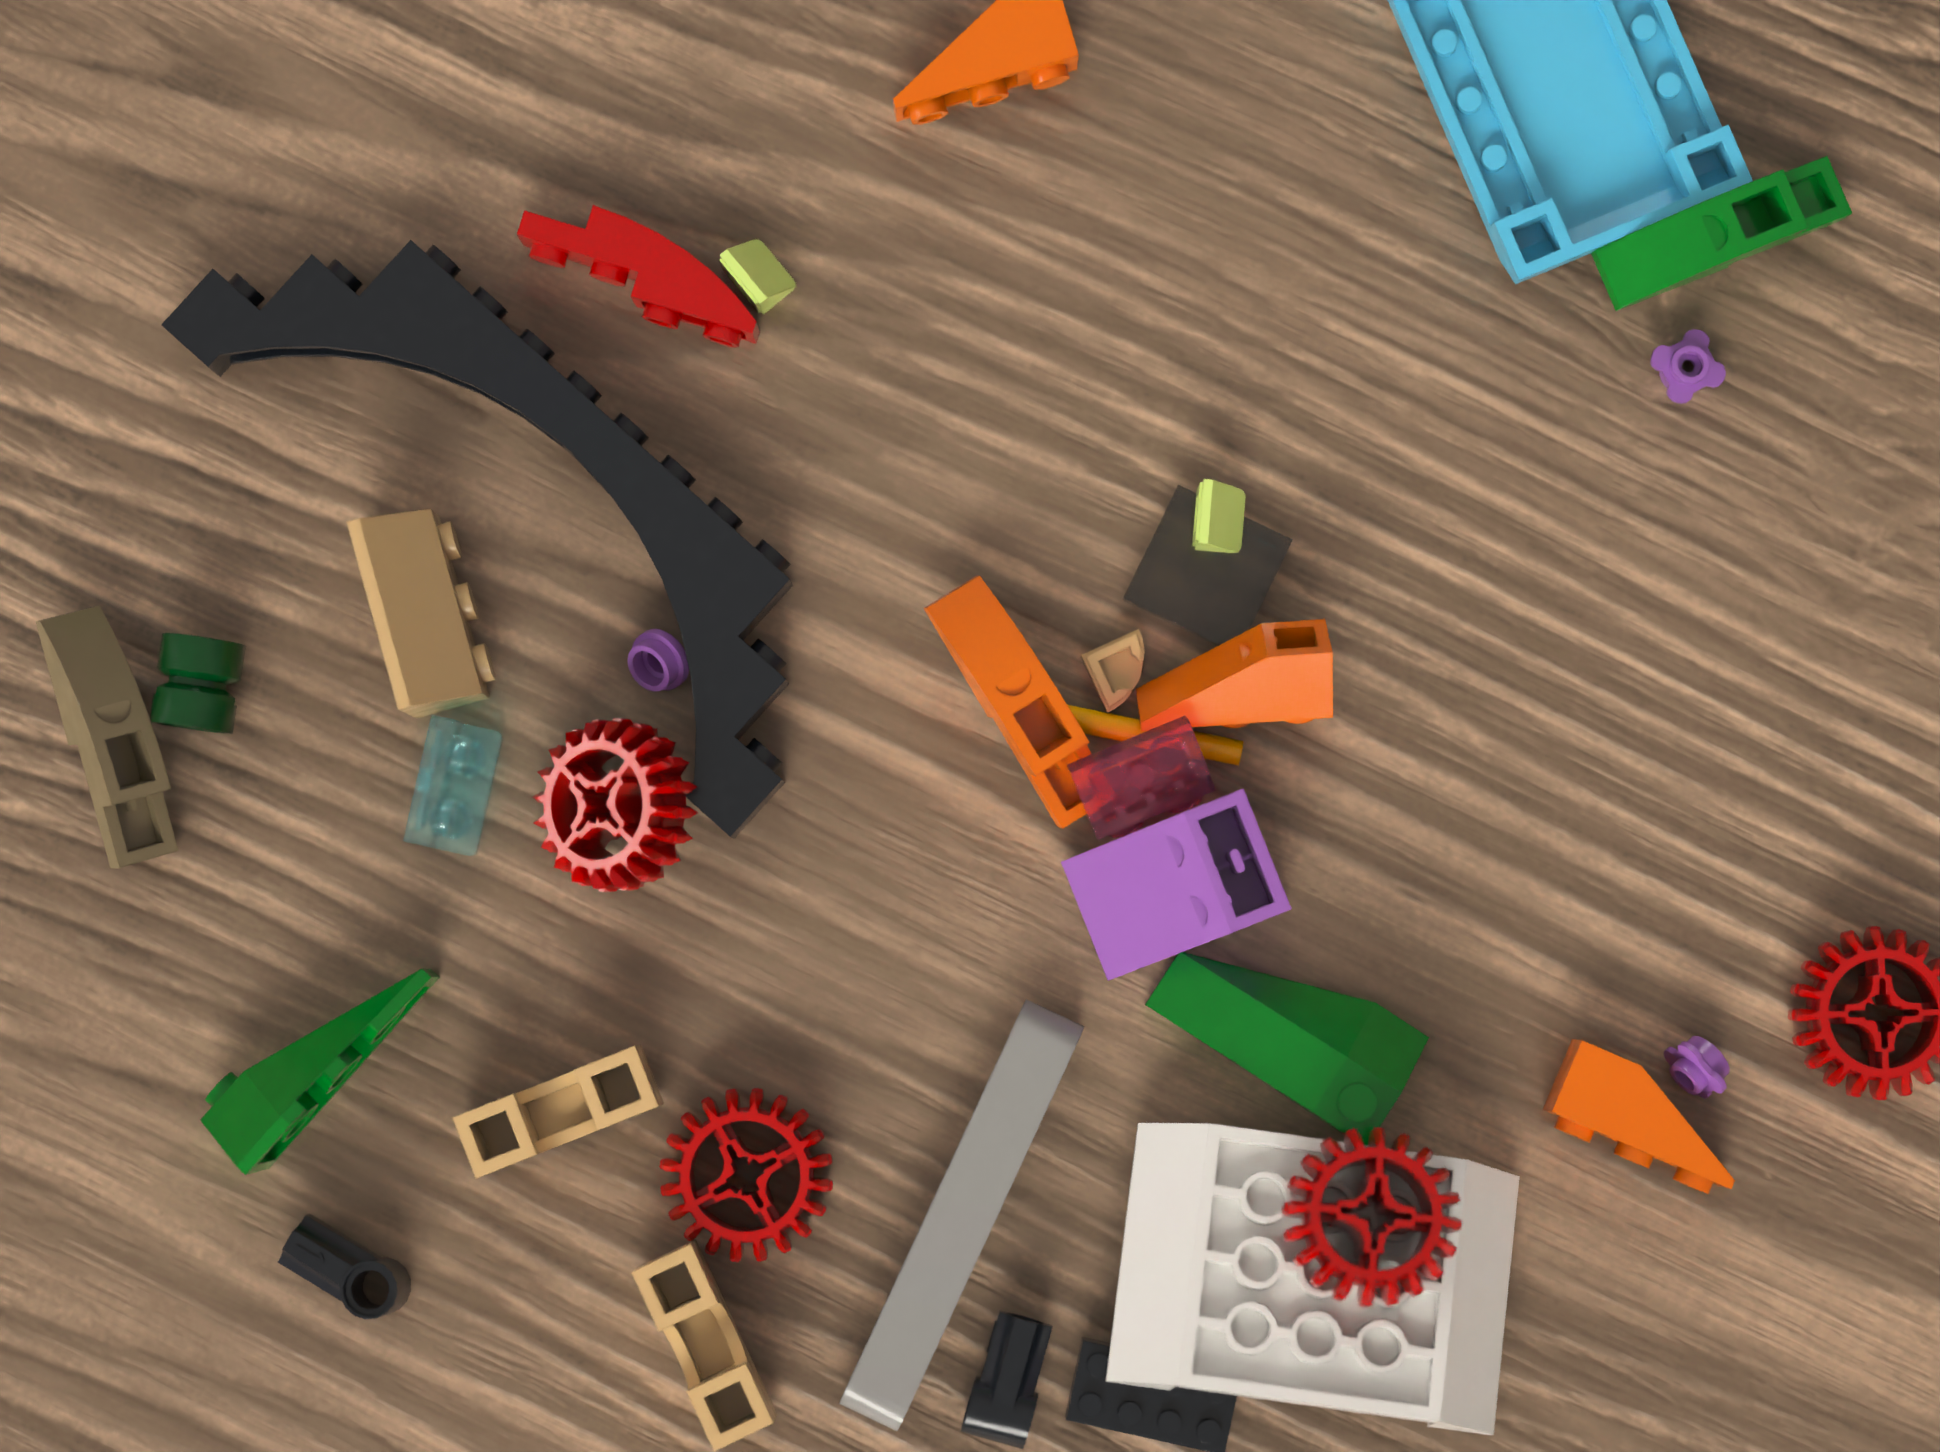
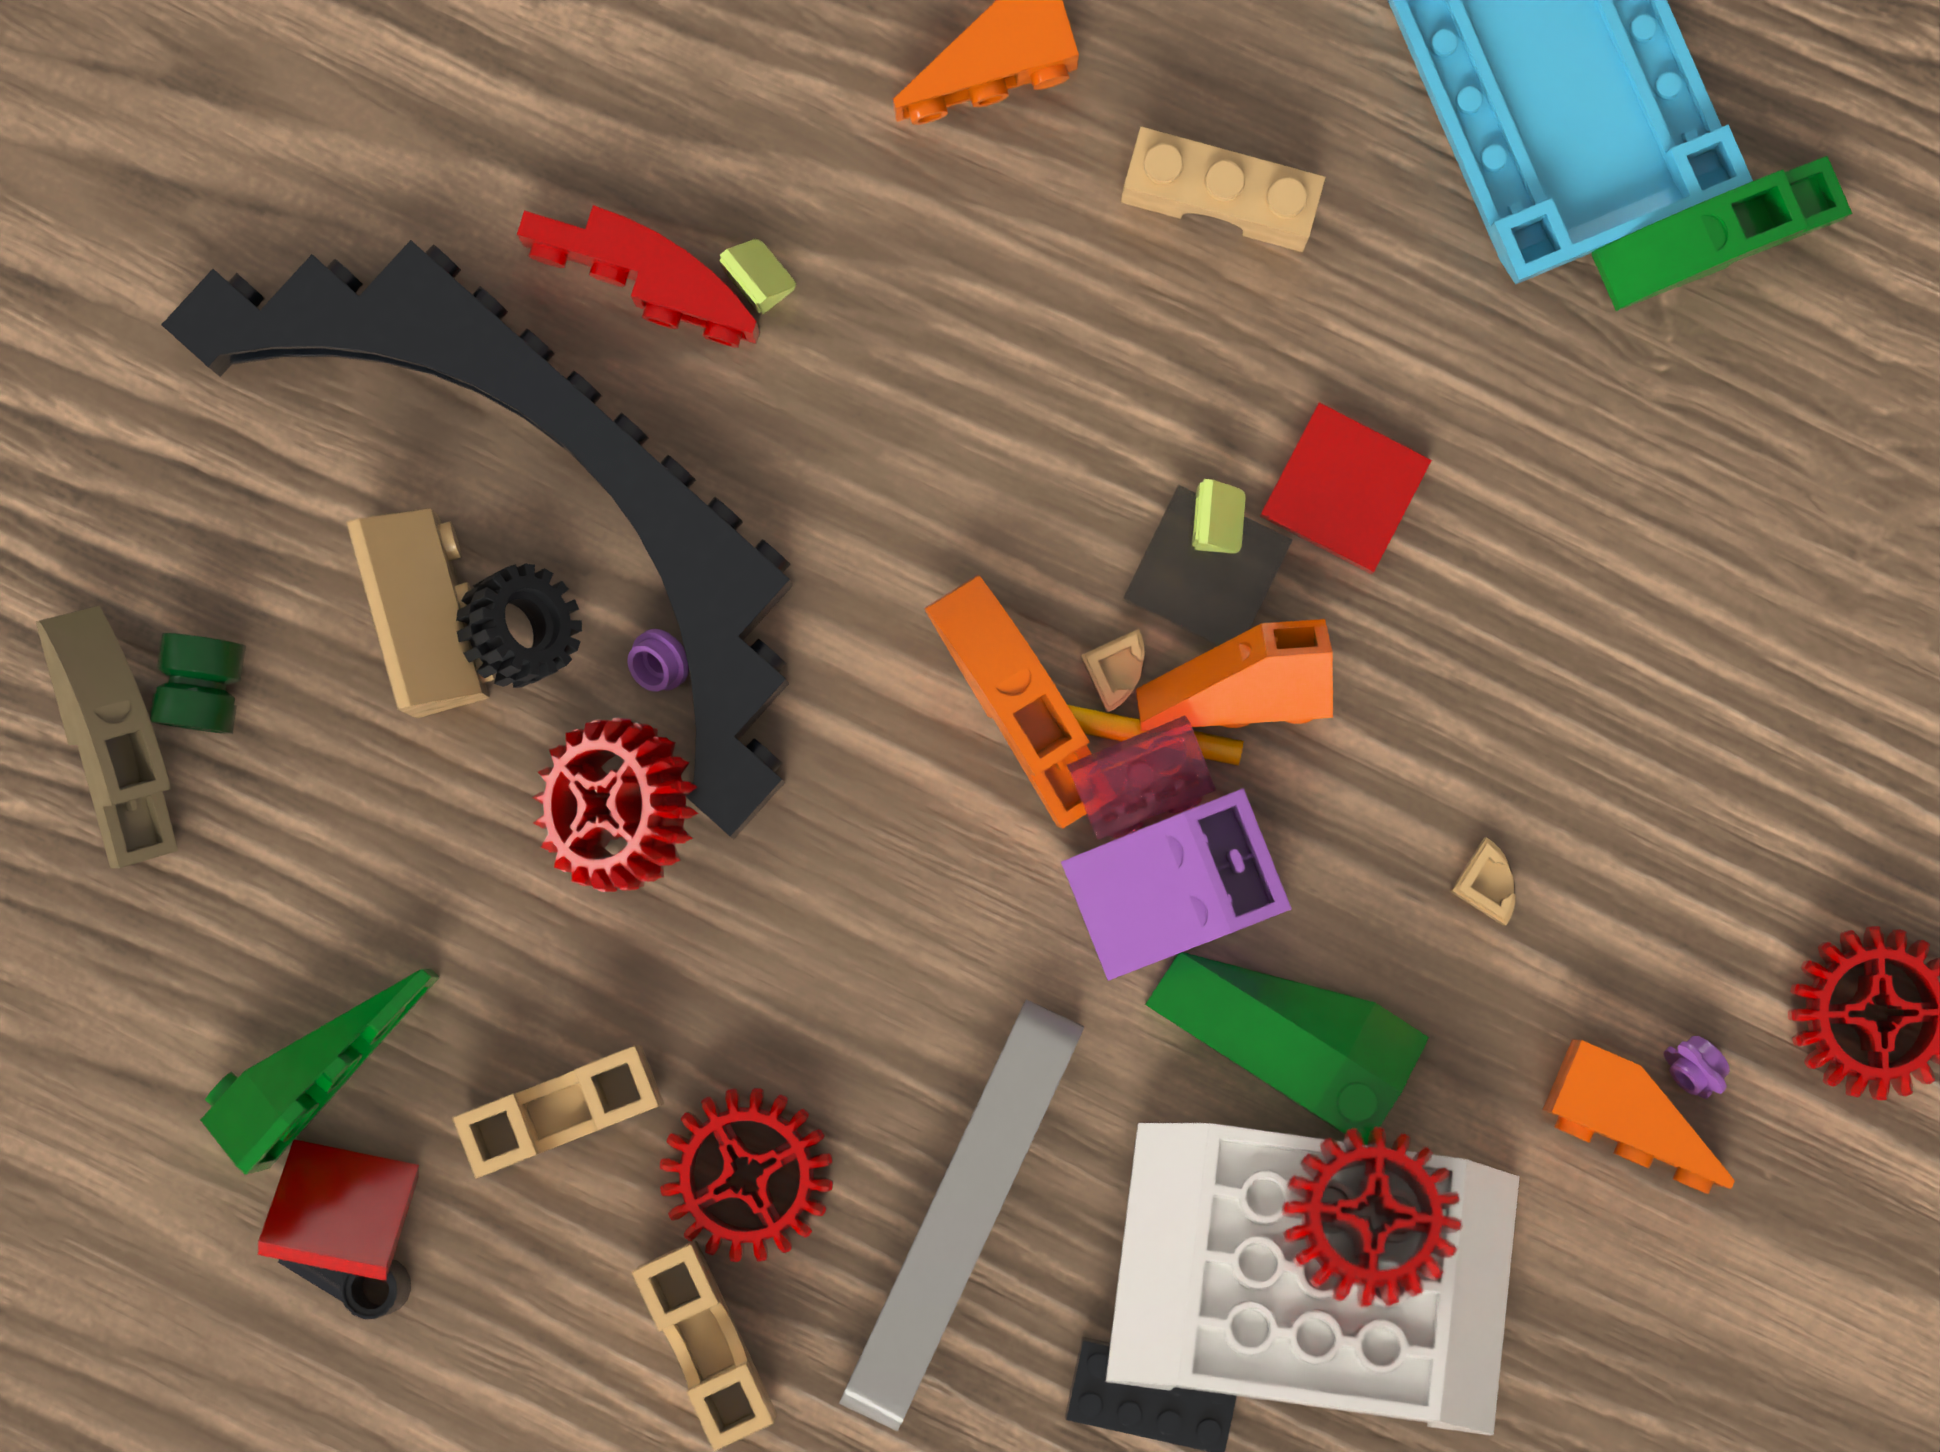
(338, 1210): none -> red tile
(453, 786): clear light blue bracket -> none
(493, 641): none -> black tyre
(1004, 1394): black piece -> none
(1197, 178): none -> tan arch
(1345, 488): none -> red tile
(1488, 883): none -> tan tile
(1680, 383): medium lavender plate -> none

